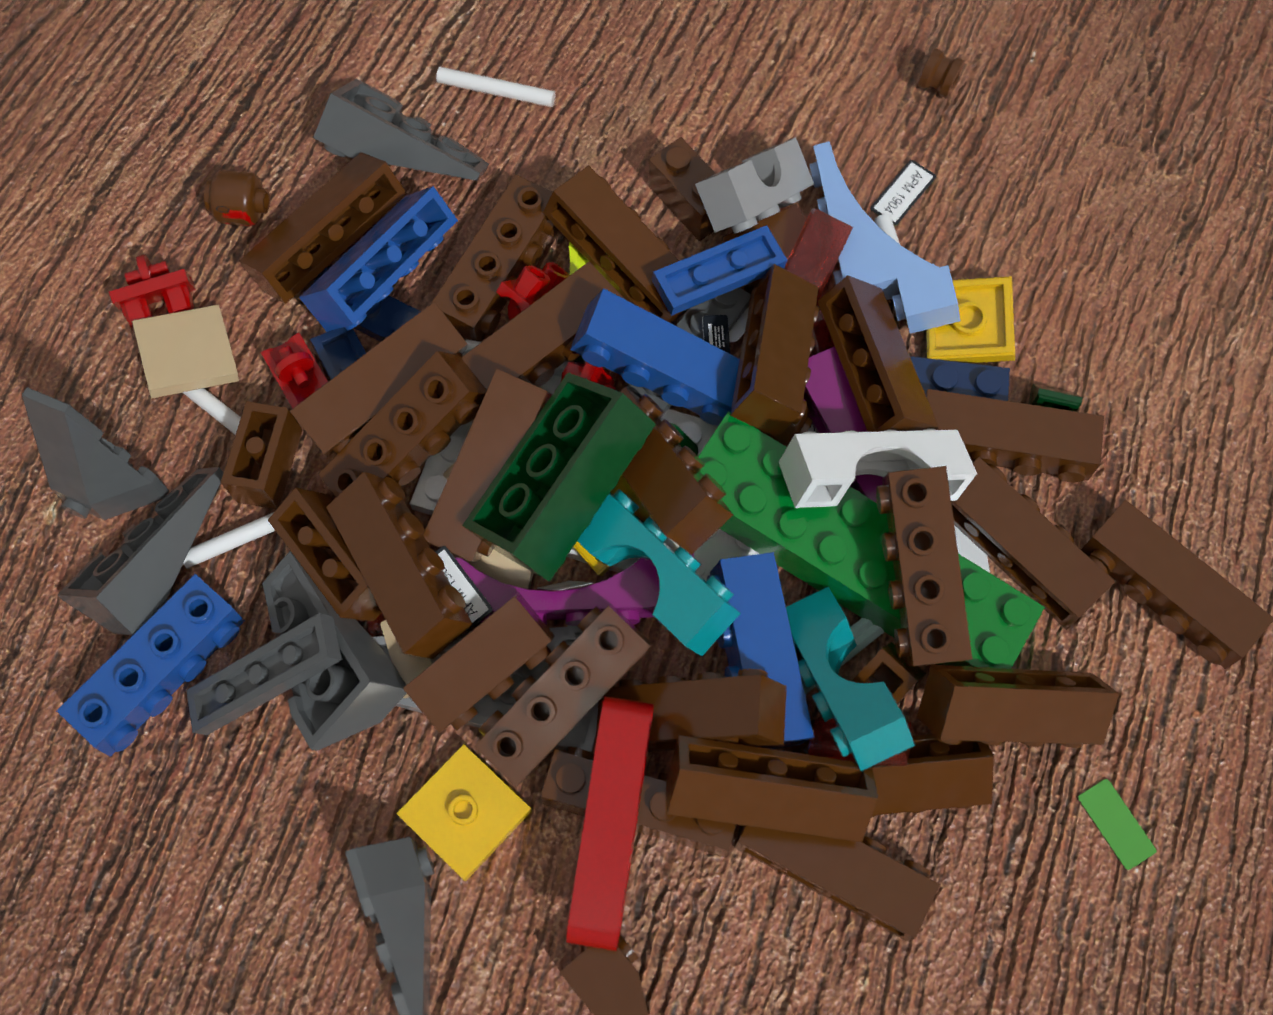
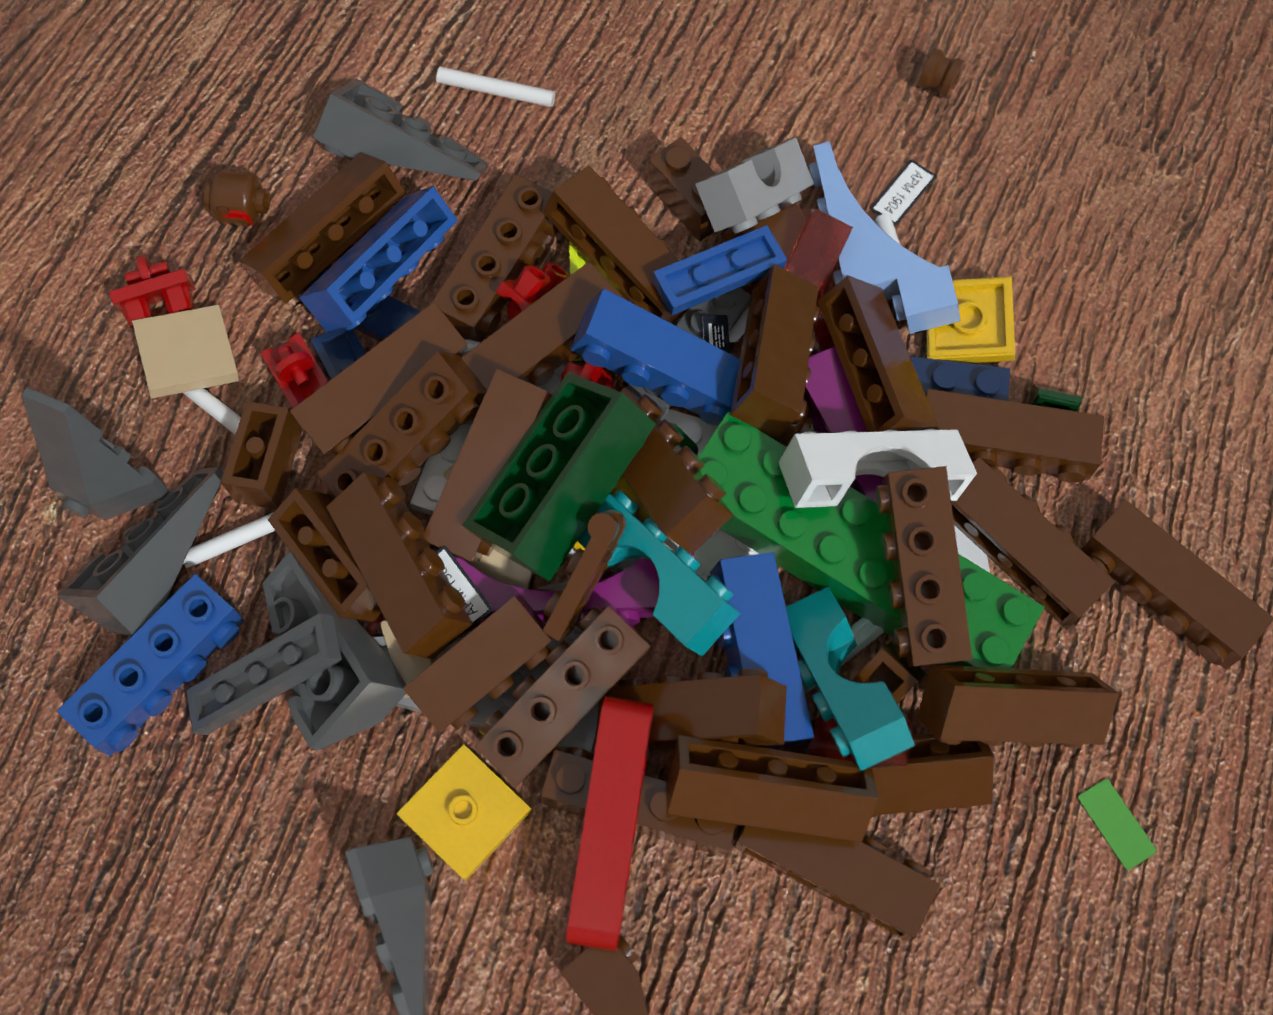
(585, 571): none -> reddish brown plate

